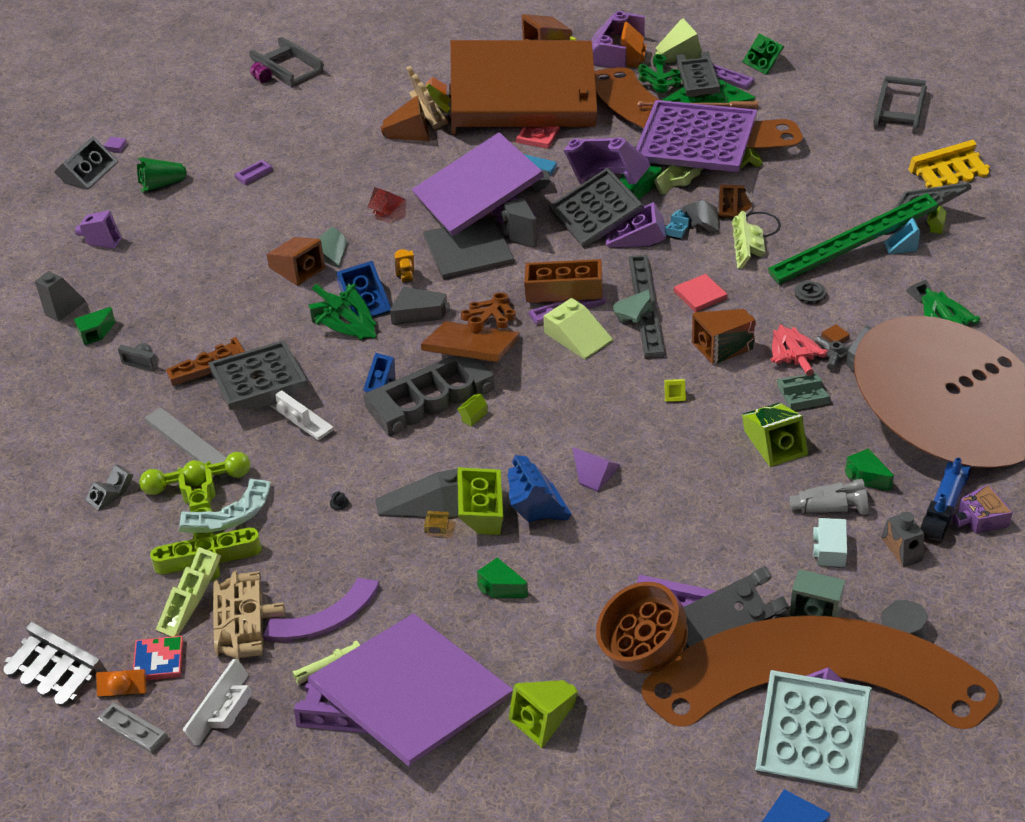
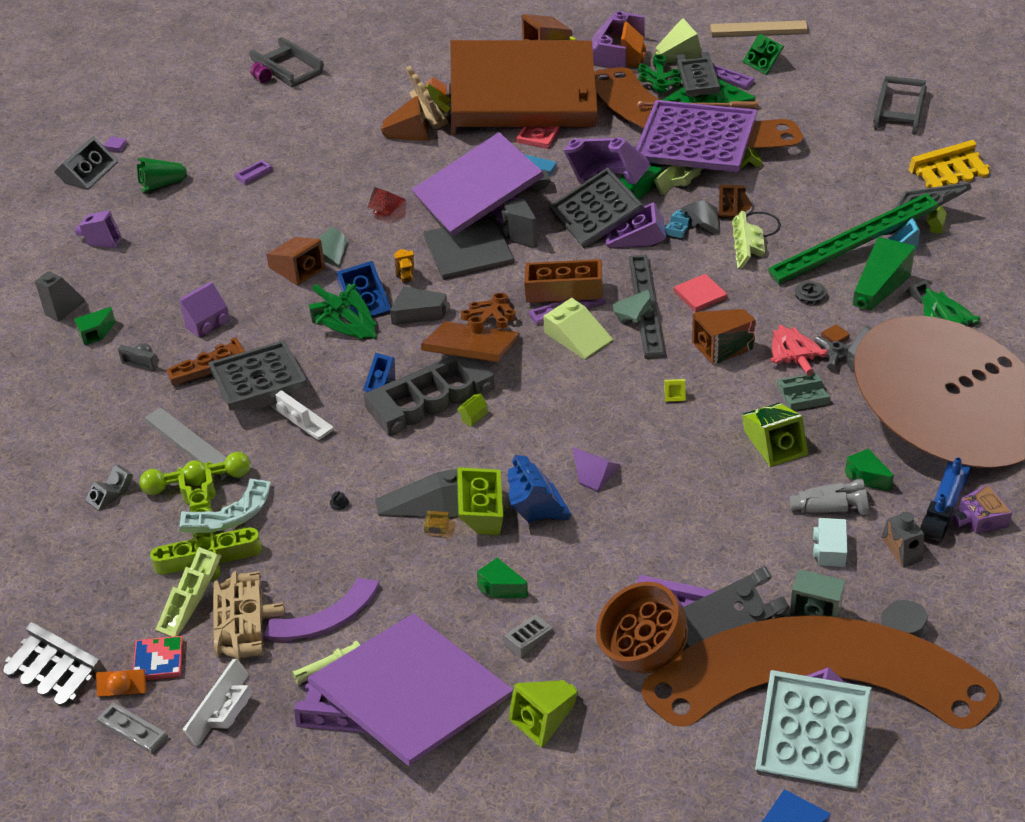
(204, 310): none -> medium lavender slope
(519, 648): none -> light grey slope
(755, 28): none -> tan tile
(884, 272): none -> green slope

